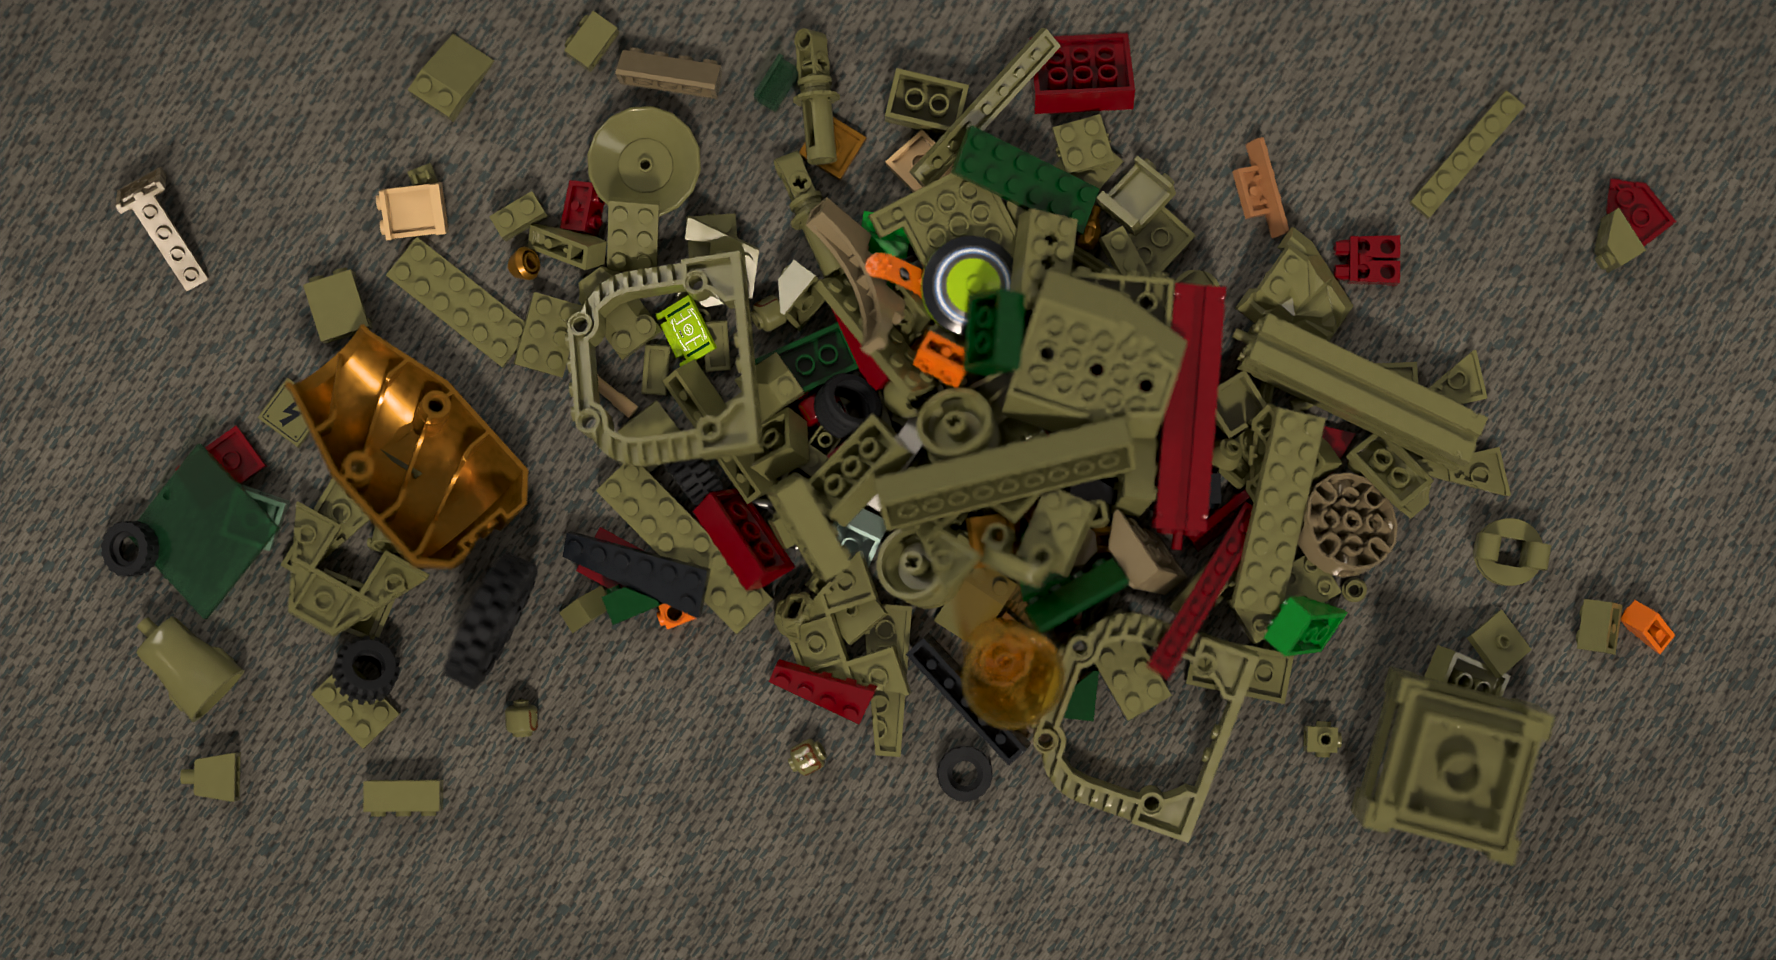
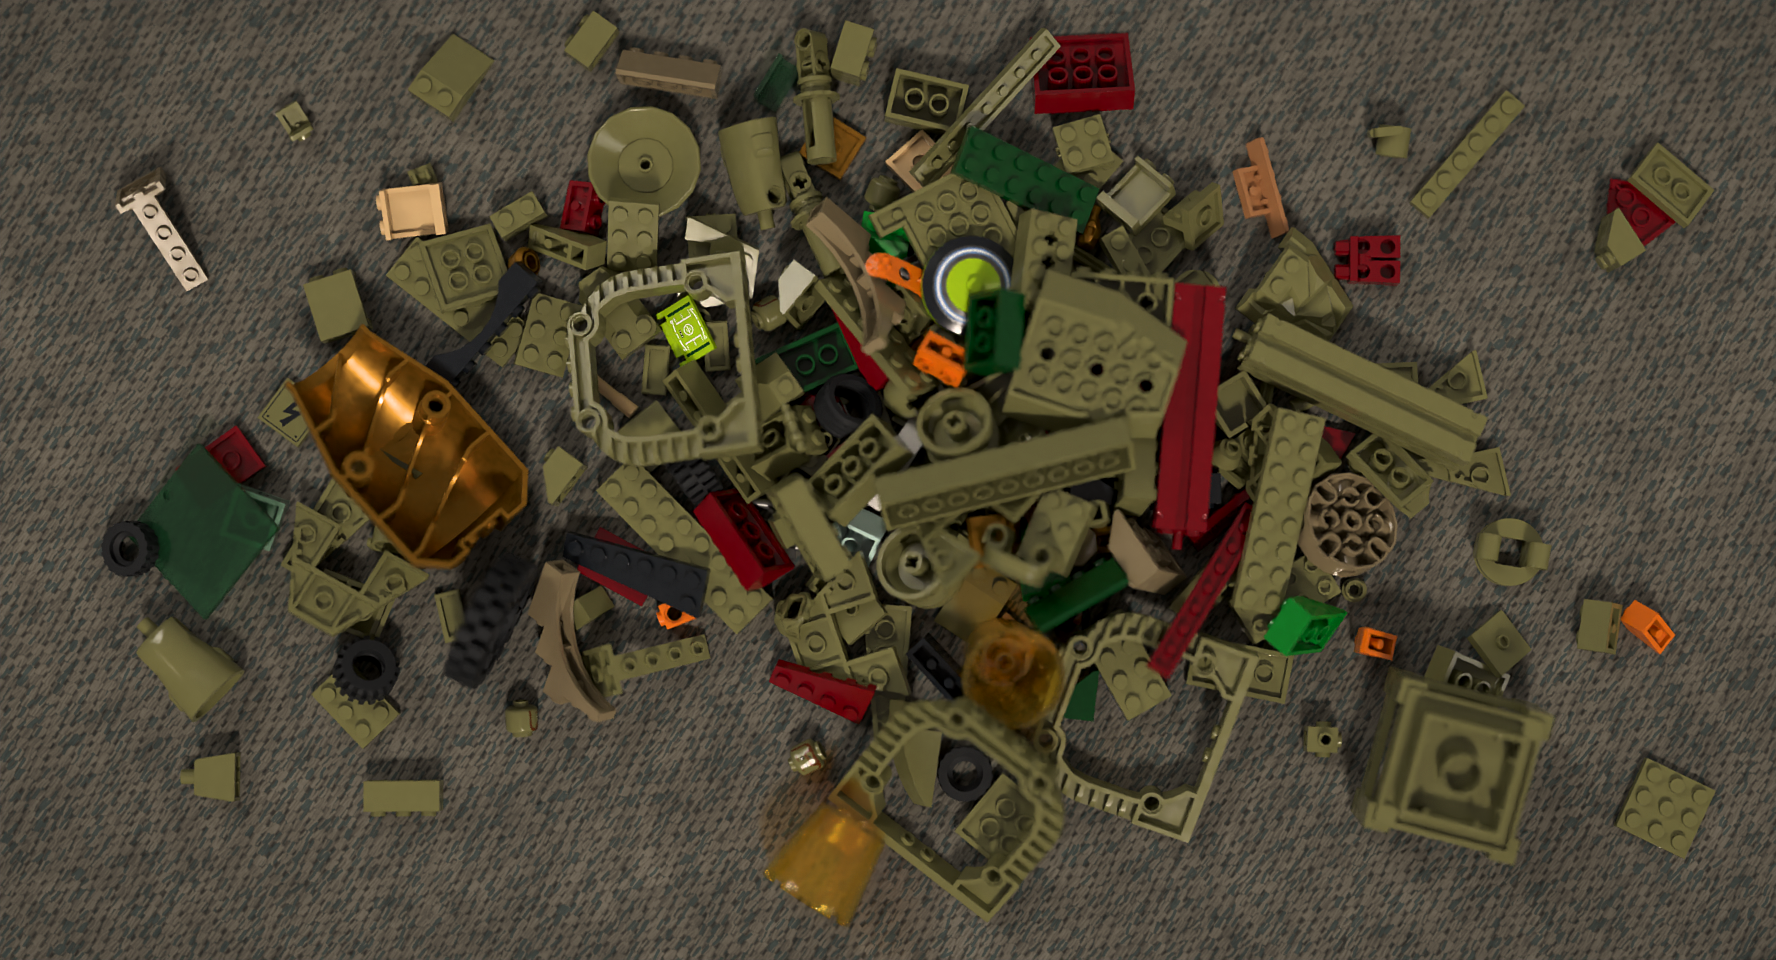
(295, 121): none -> olive bracket
(450, 612): none -> olive tile
(464, 267): none -> olive plate
(513, 291): none -> black arch
(558, 646): none -> dark tan arch
(561, 474): none -> olive slope
(608, 670): none -> olive bracket
(626, 603): dark green slope -> none
(754, 167): none -> olive torso
(804, 429): none -> olive plate
(828, 862): none -> clear yellow cone
(852, 54): none -> olive brick
(881, 192): none -> olive head
(917, 761): none -> olive slope
(978, 888): none -> olive arch
(999, 819): none -> olive plate
(1197, 215): none -> olive bracket
(1375, 643): none -> orange slope
(1391, 140): none -> olive piece
(1664, 808): none -> olive plate
(1670, 185): none -> olive plate

